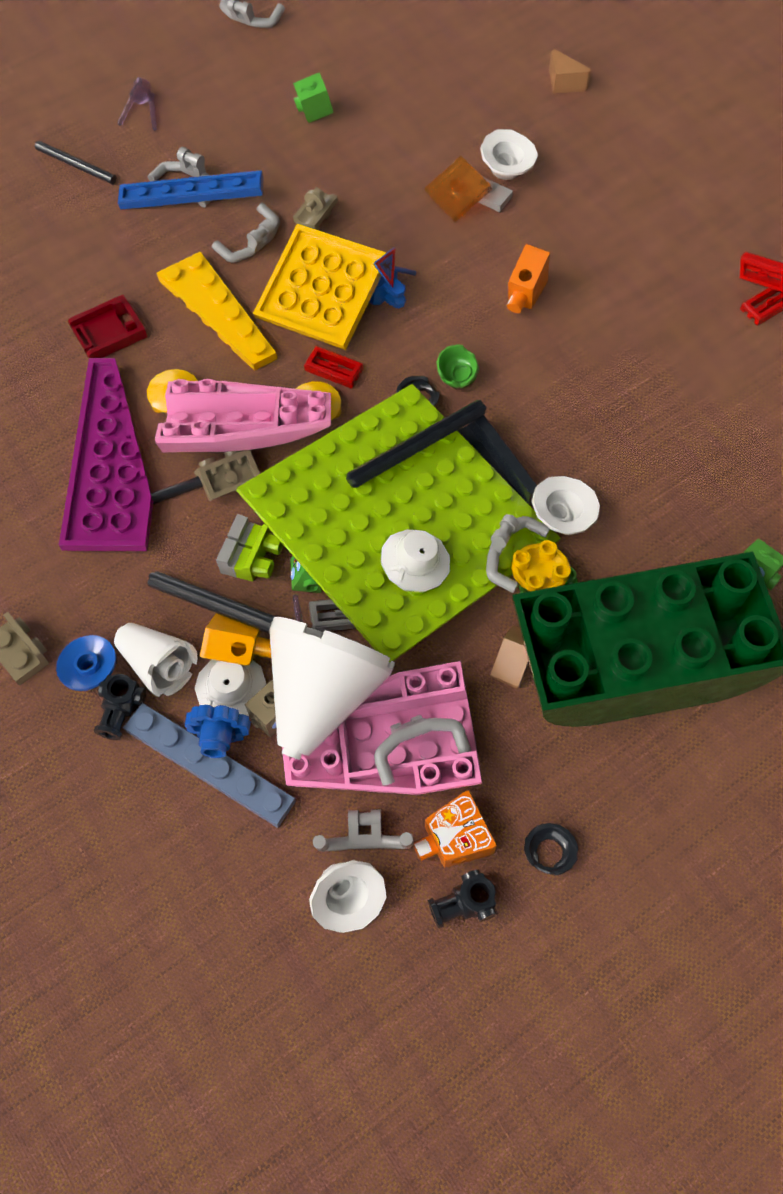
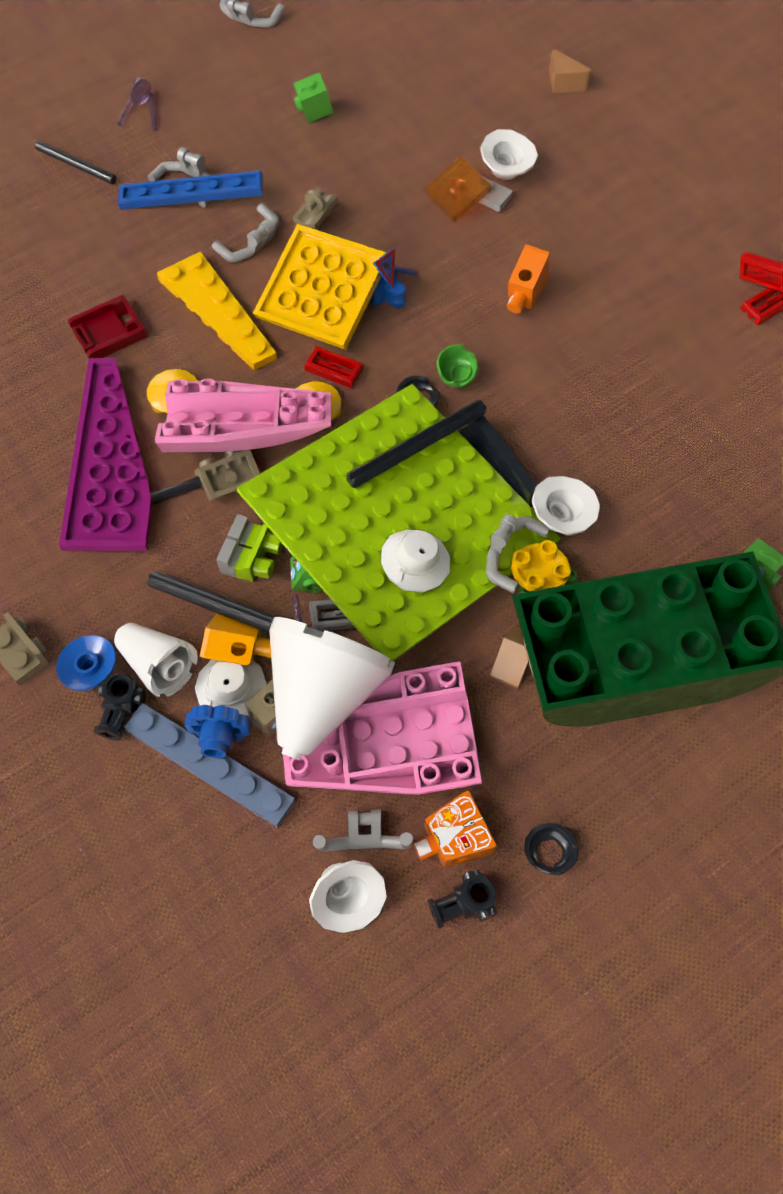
(410, 730): light grey piece -> none

